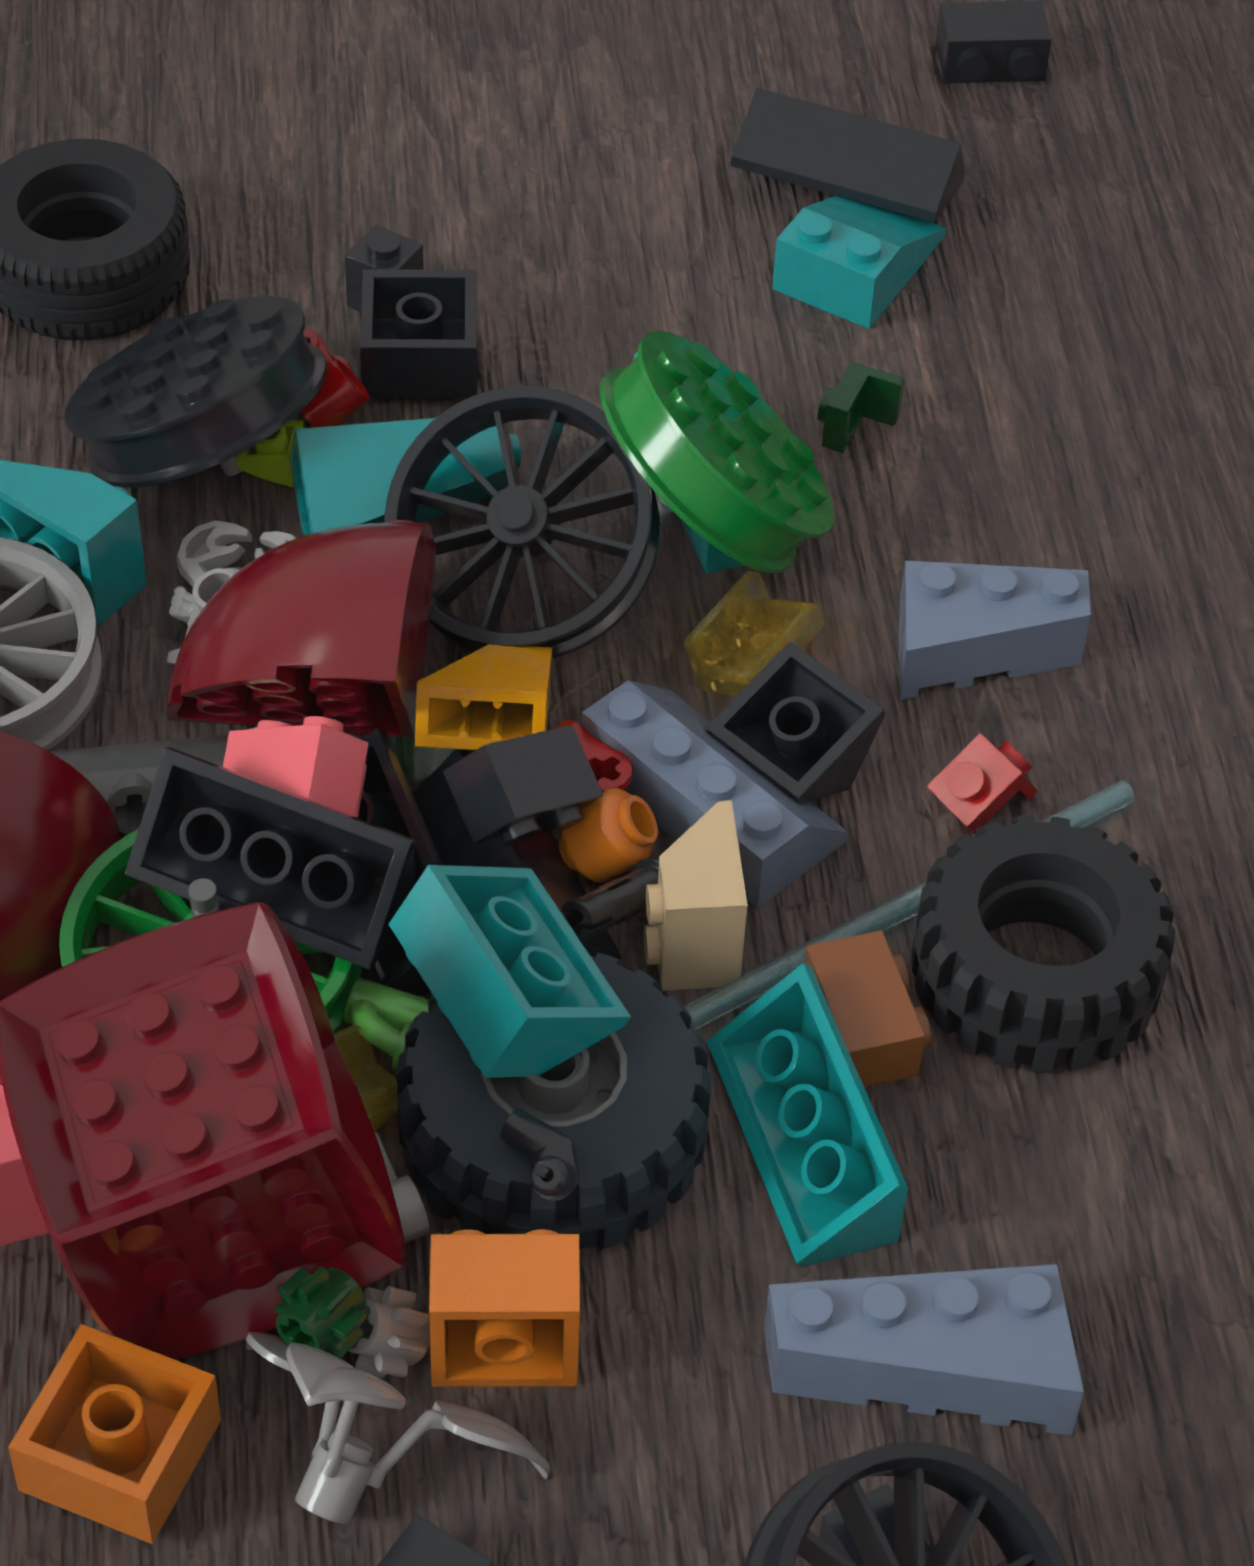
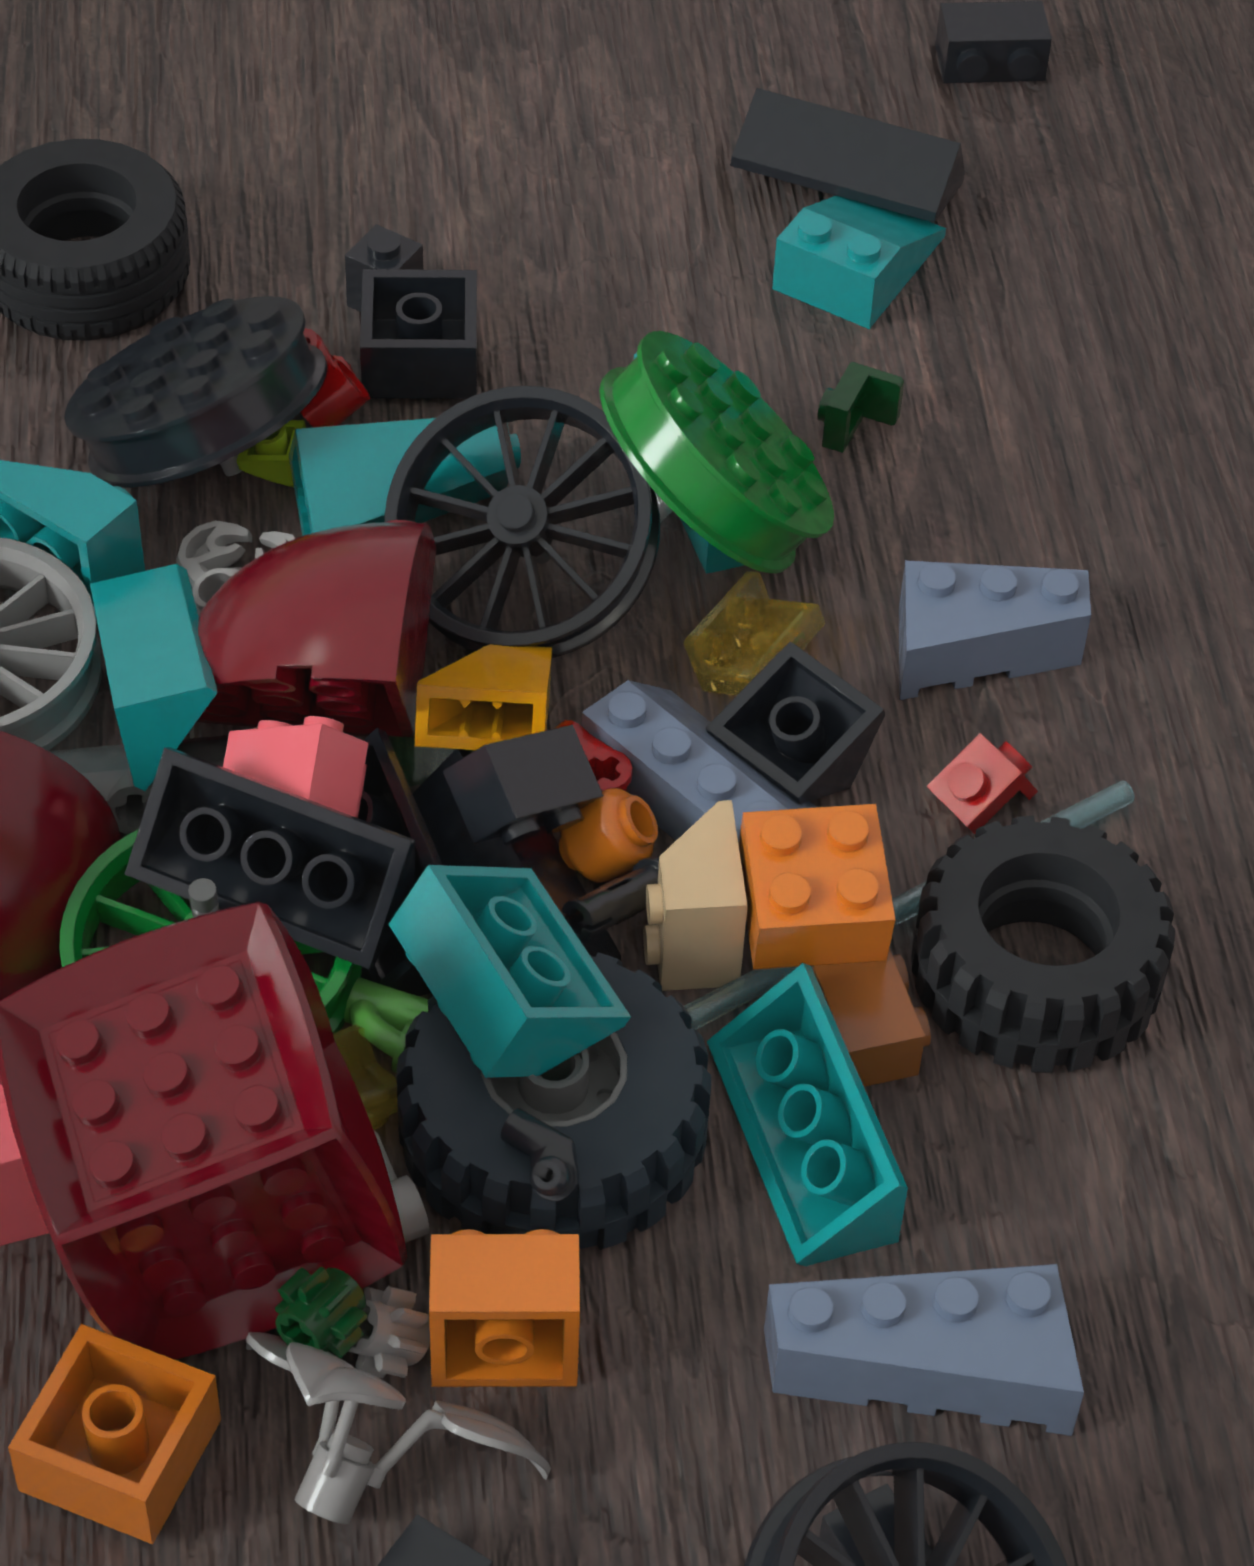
(152, 662): none -> teal slope
(816, 886): none -> orange brick

